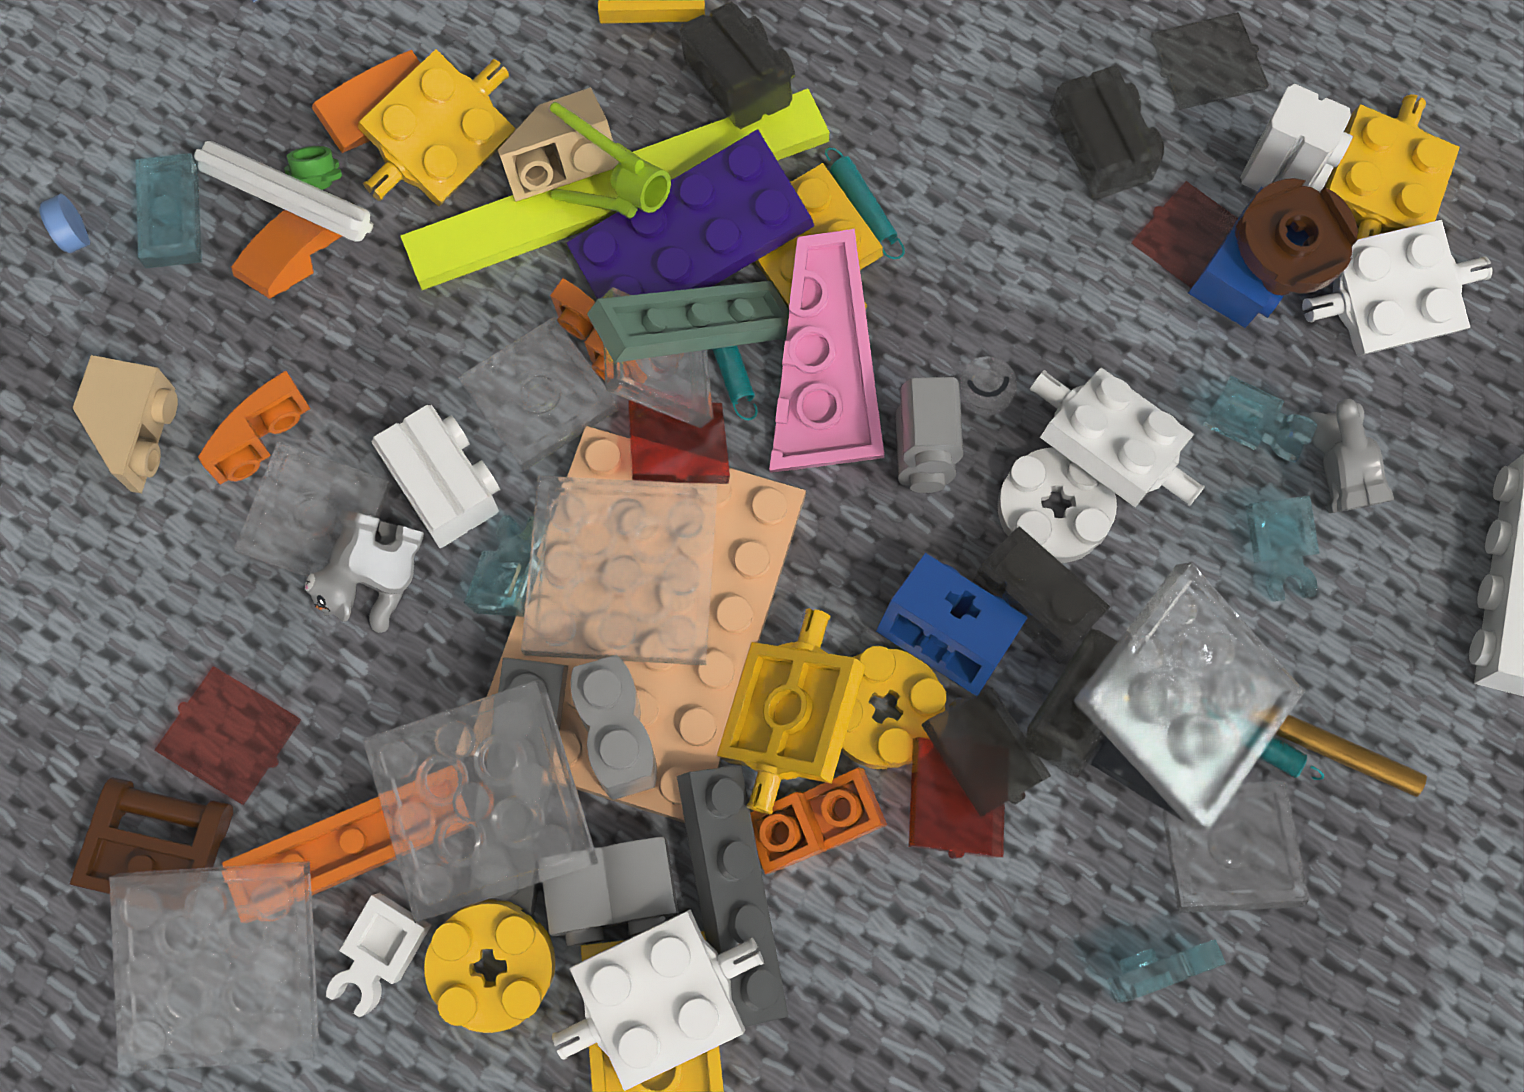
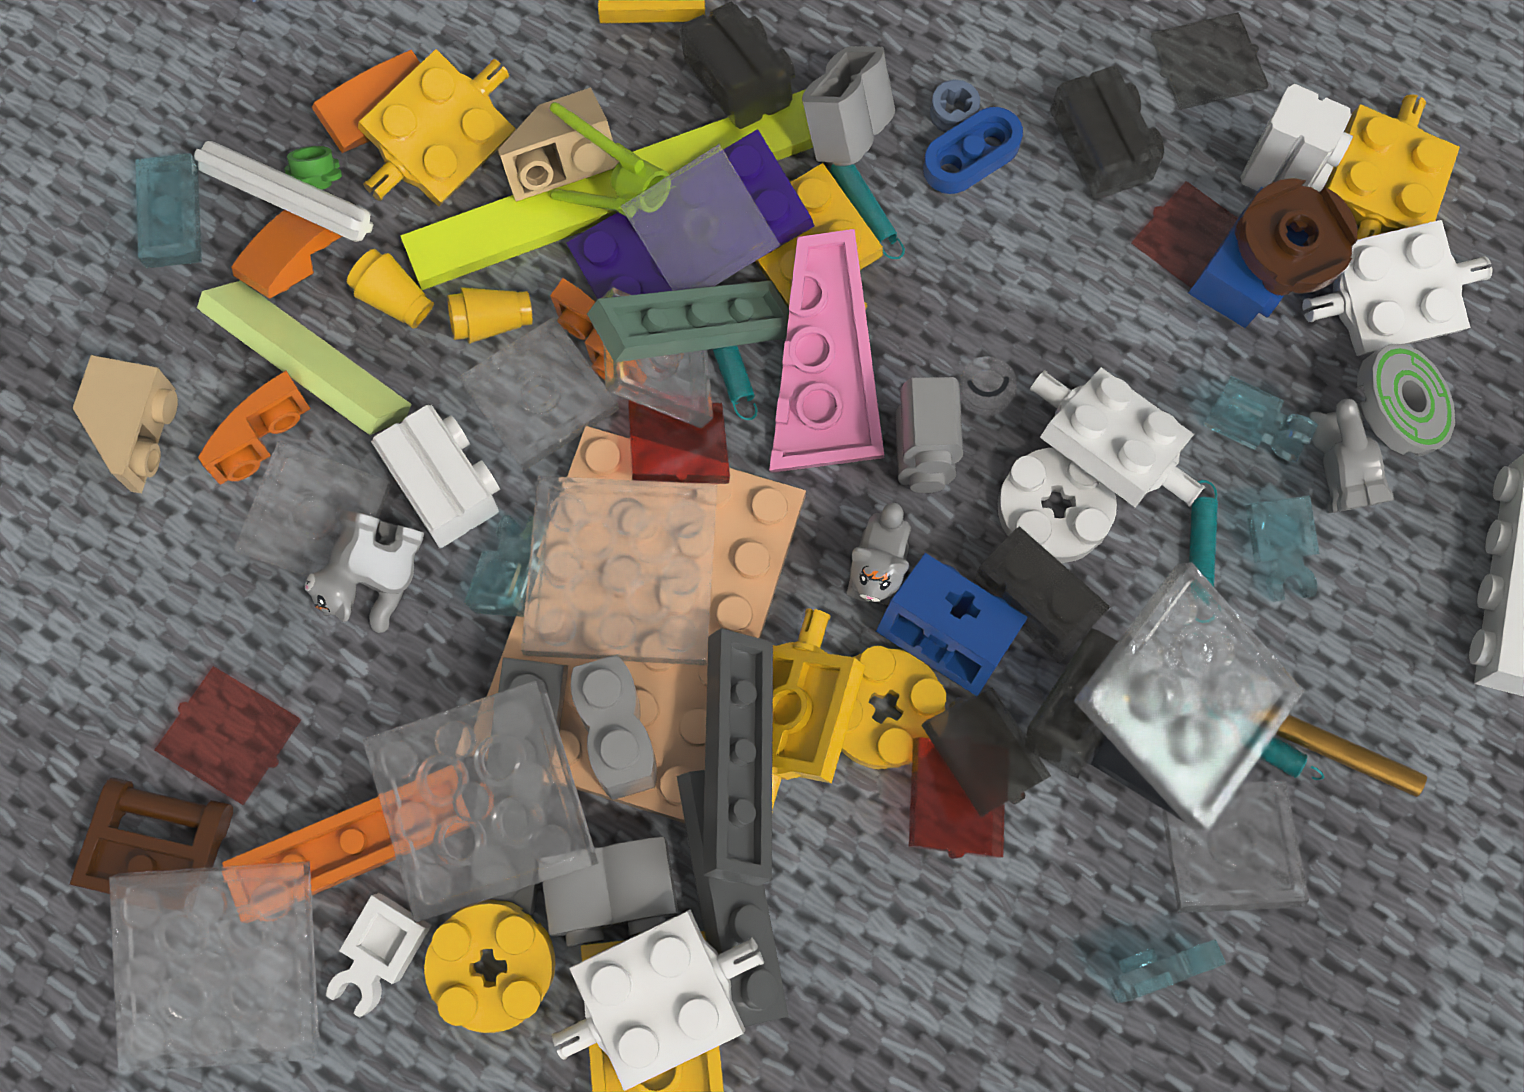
(64, 223): medium blue tile -> none
(304, 356): none -> yellowish green tile
(387, 287): none -> yellow cone
(487, 312): none -> yellow cone
(700, 223): none -> clear plate
(738, 759): none -> dark grey plate
(816, 820): orange slope -> none
(849, 104): none -> light grey brick
(881, 557): none -> light grey animal
(951, 93): none -> sand blue bush
(969, 152): none -> blue plate
(1204, 534): none -> teal piece
(1407, 373): none -> light grey tile

